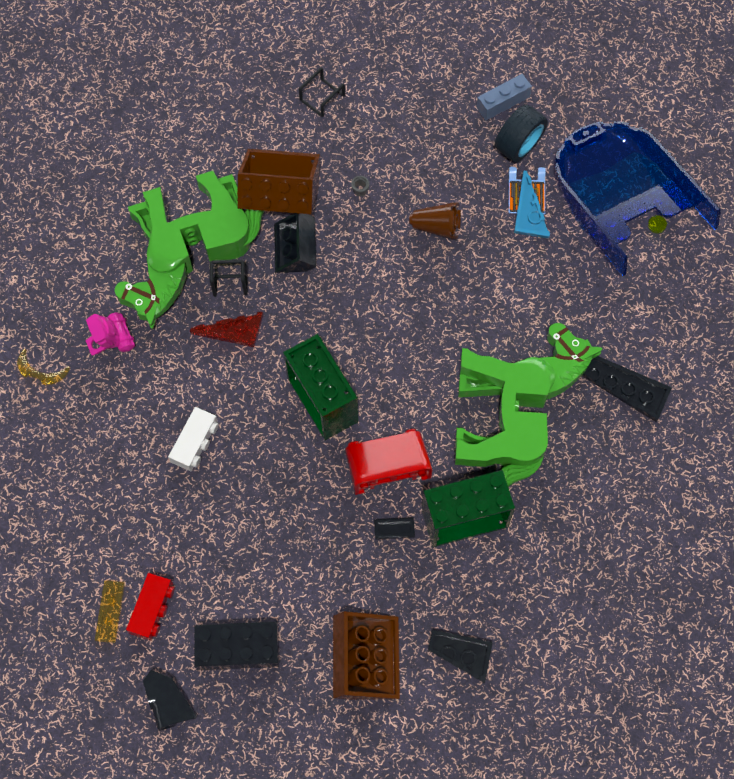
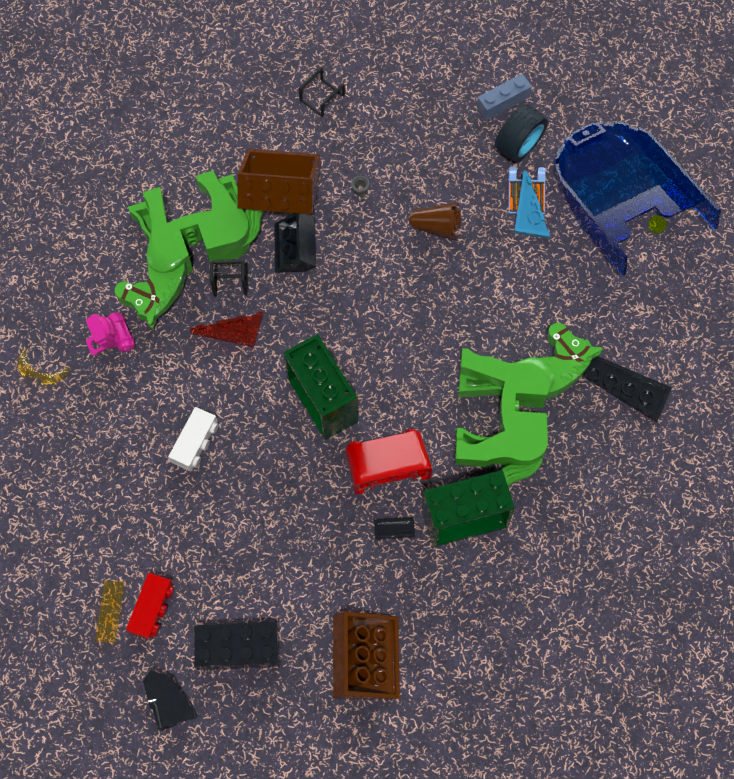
(462, 652): black wing -> none

